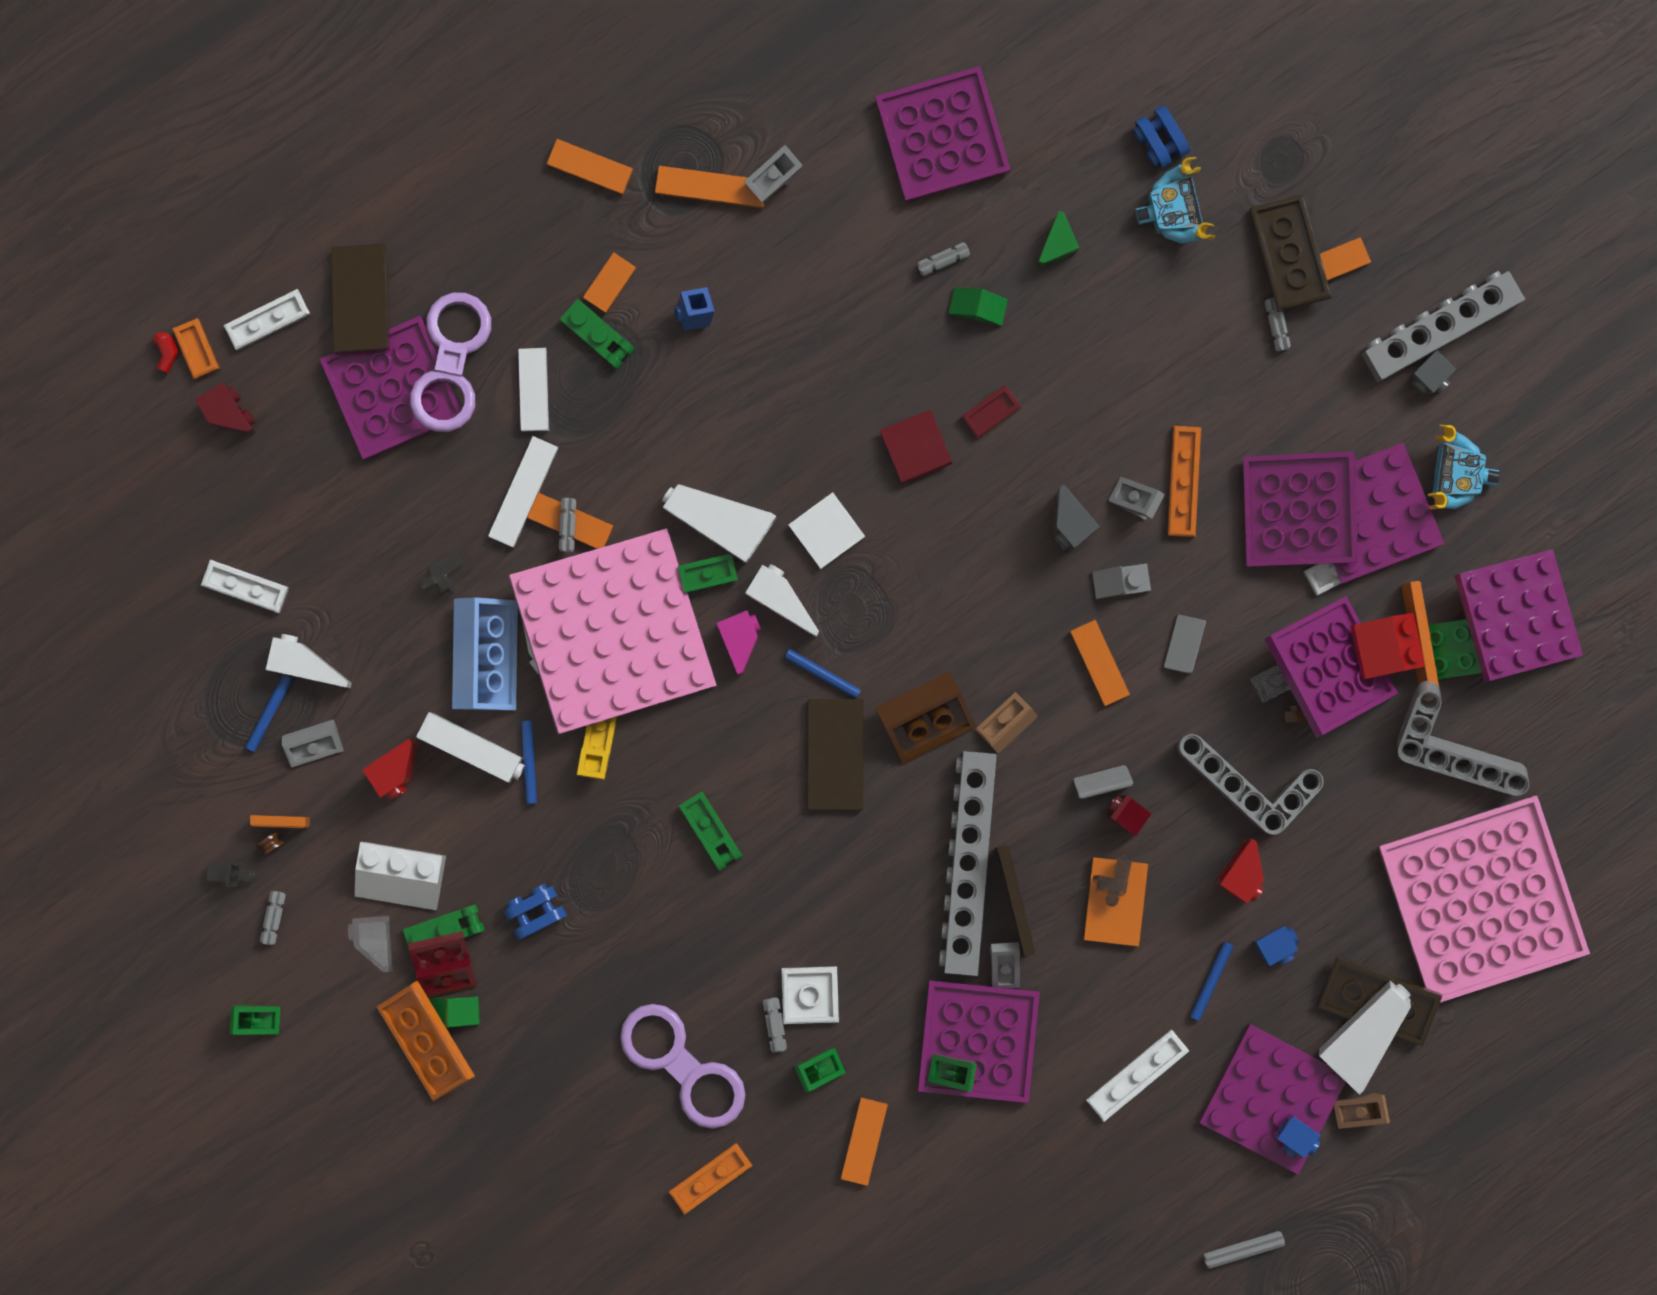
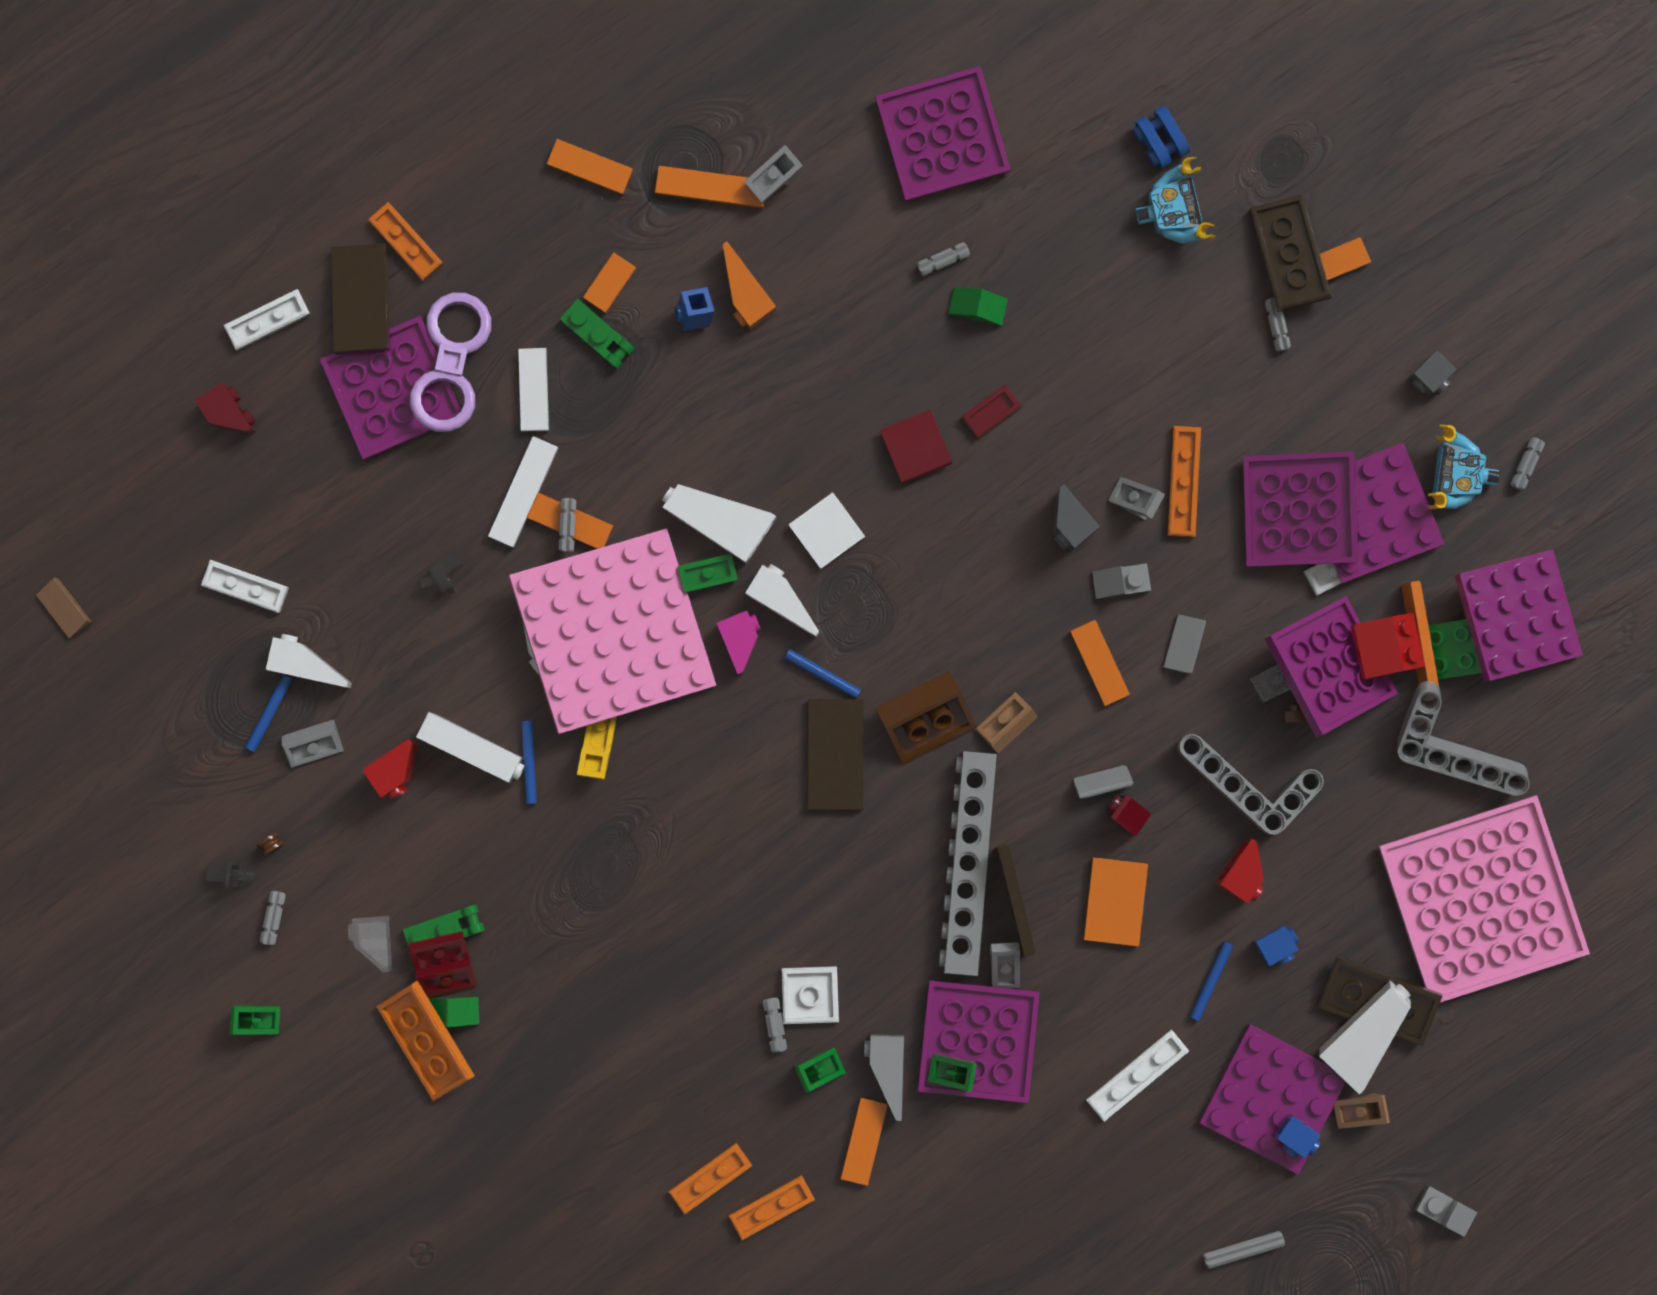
(63, 607): none -> medium nougat slope
(168, 350): red arm -> none
(196, 349): orange tile -> none
(279, 821): orange tile -> none
(399, 875): white slope -> none
(405, 241): none -> orange tile
(484, 654): light blue slope -> none
(540, 897): blue brick -> none
(682, 1066): lavender bar -> none
(710, 830): green plate -> none
(748, 296): none -> orange slope
(771, 1207): none -> orange tile
(887, 1064): none -> light grey slope
(1060, 242): green slope -> none
(1116, 885): clear smoke piece -> none
(1446, 1210): none -> light grey slope
(1506, 297): light grey brick -> none
(1527, 463): none -> light grey axle

